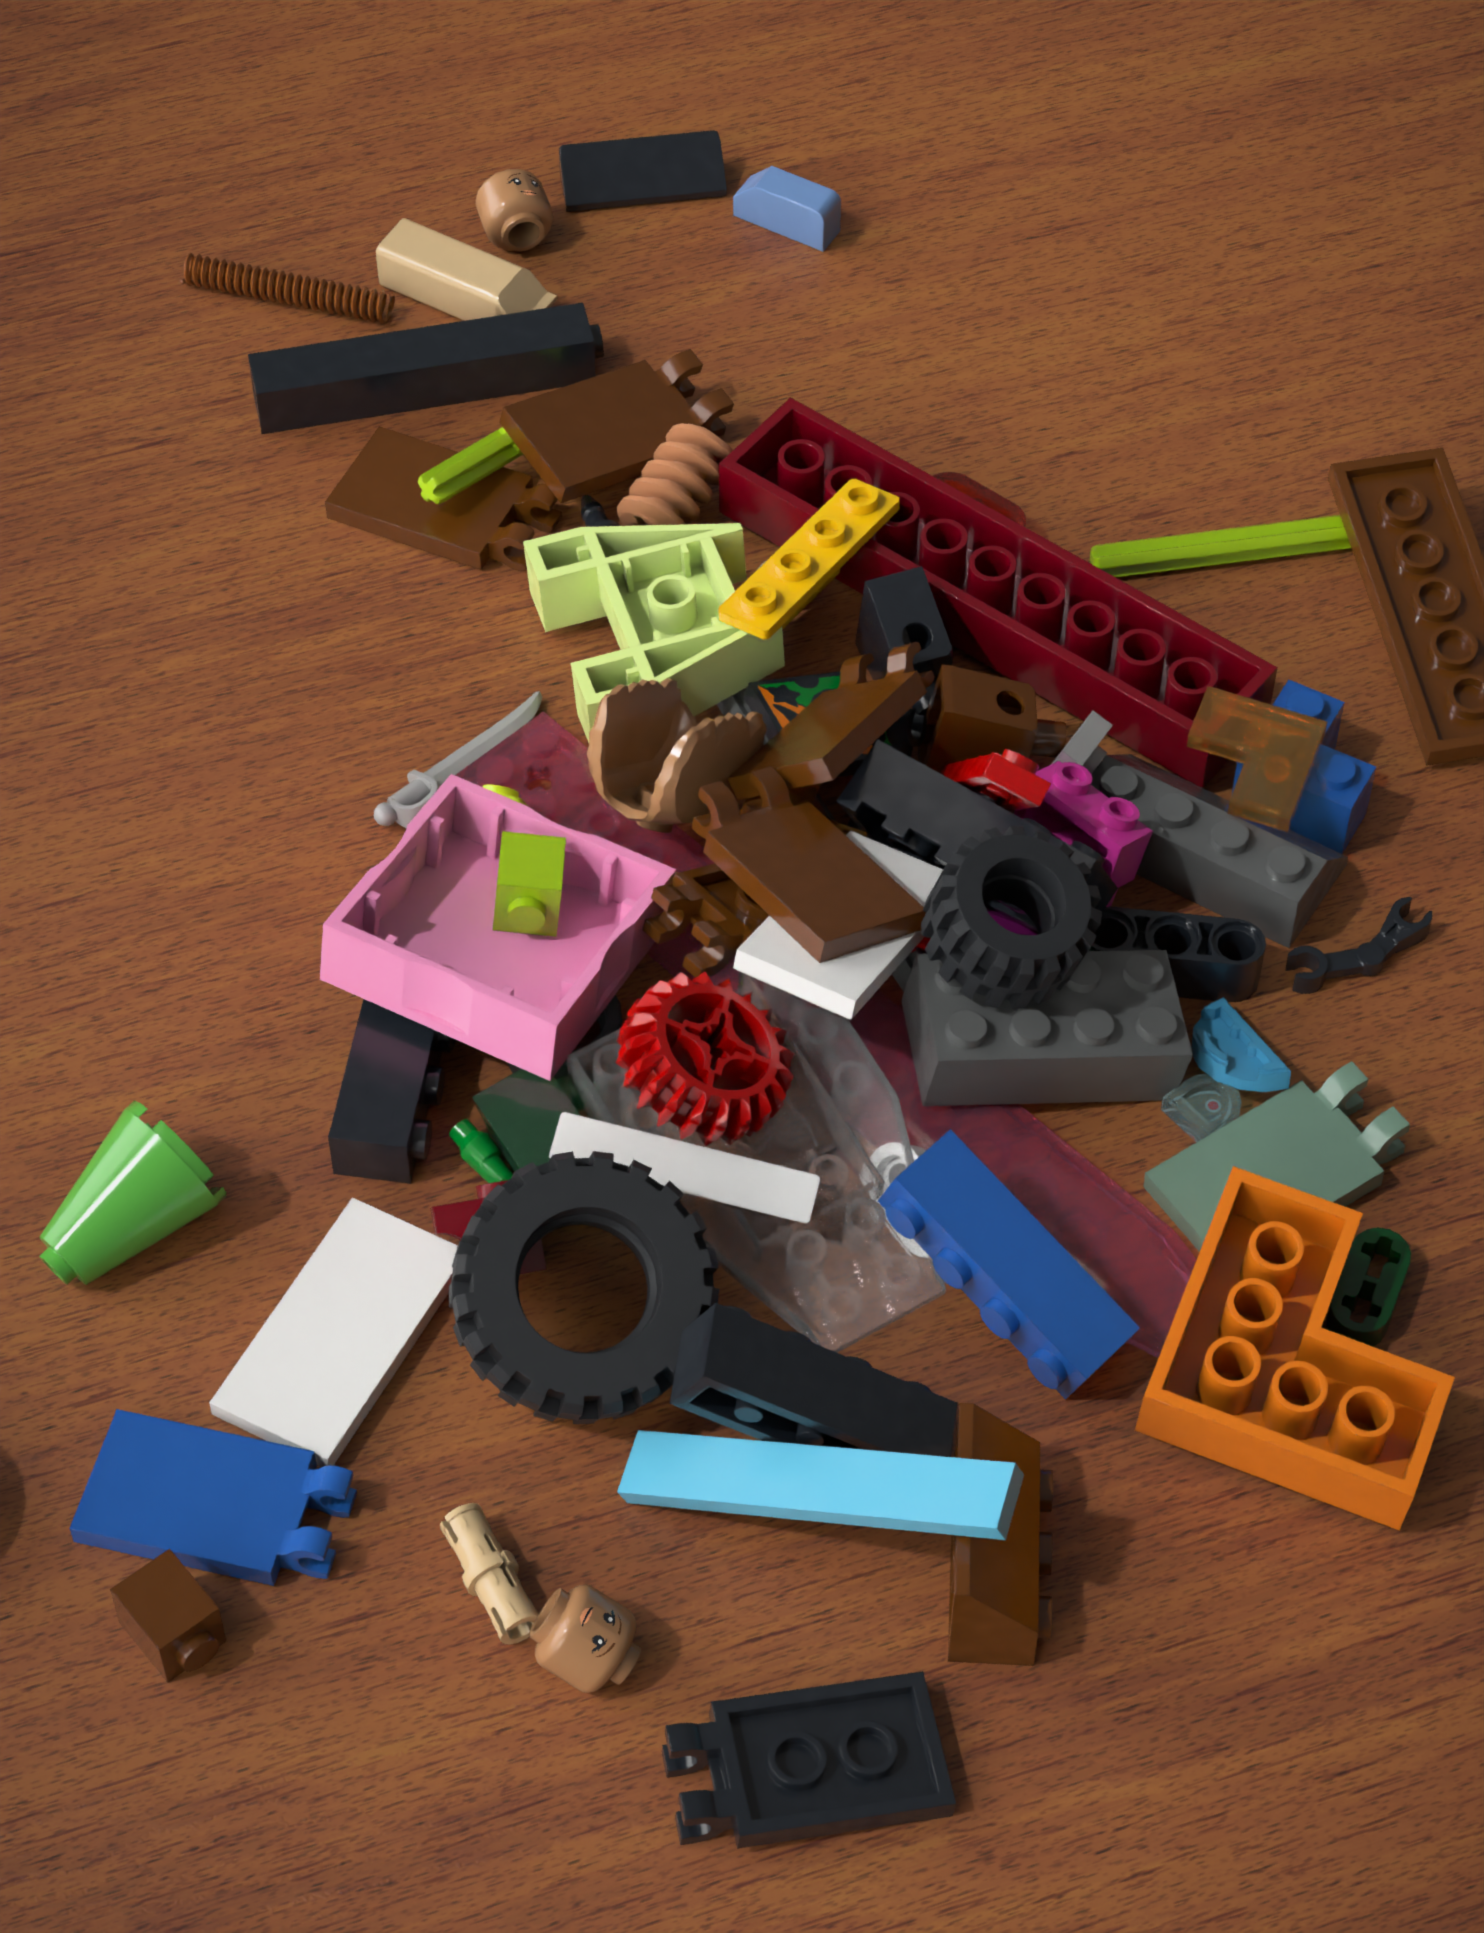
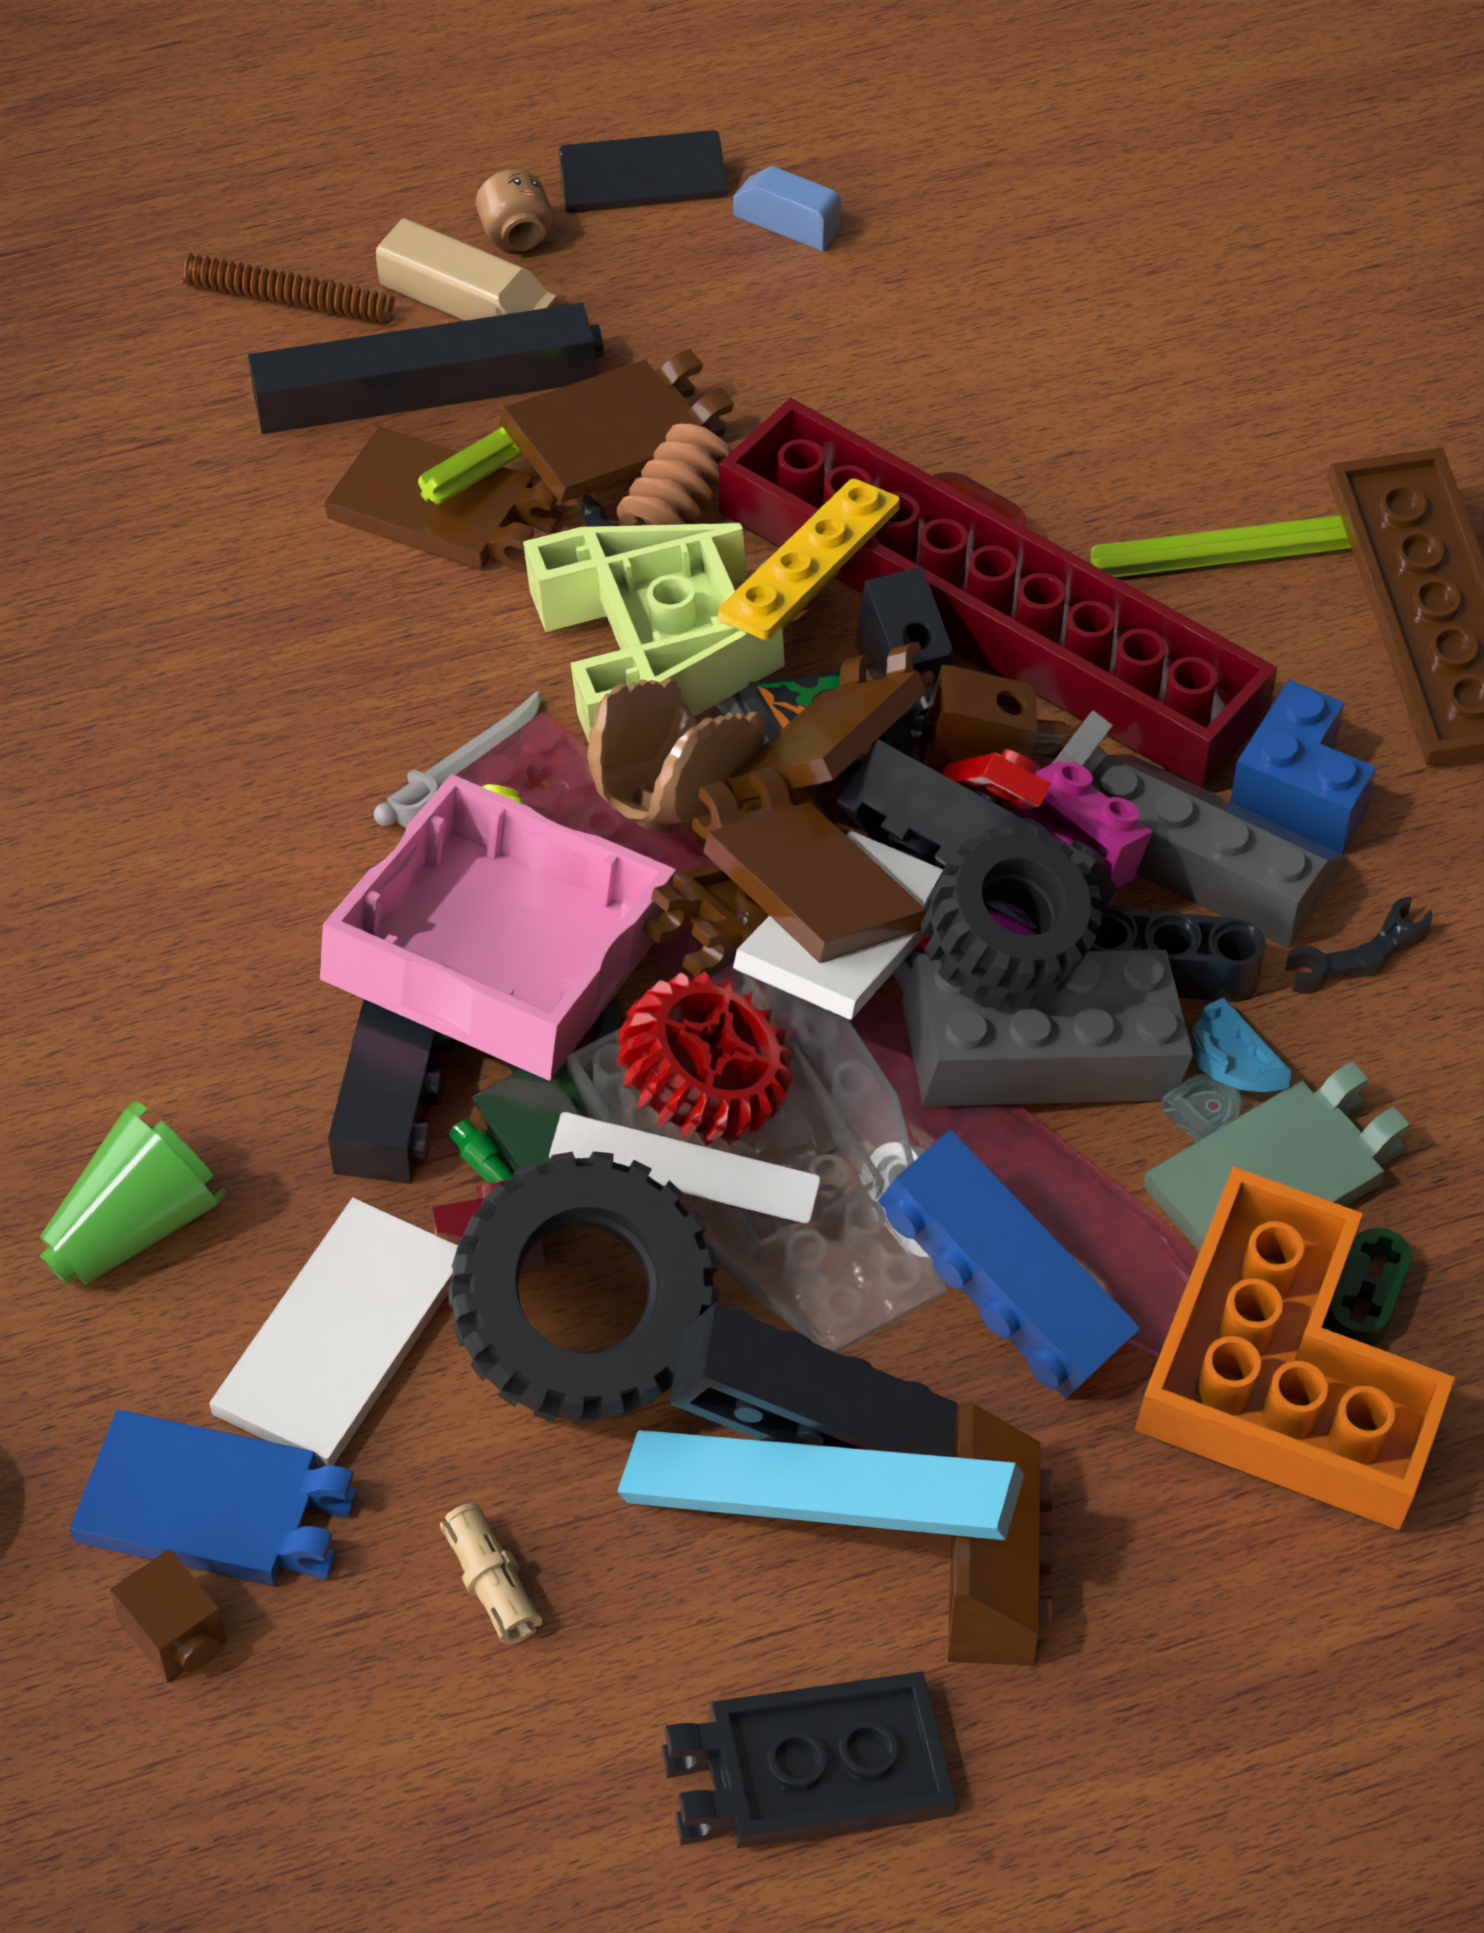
(529, 884): lime brick -> none
(585, 1638): medium nougat head -> none
(1272, 745): clear orange tile -> none

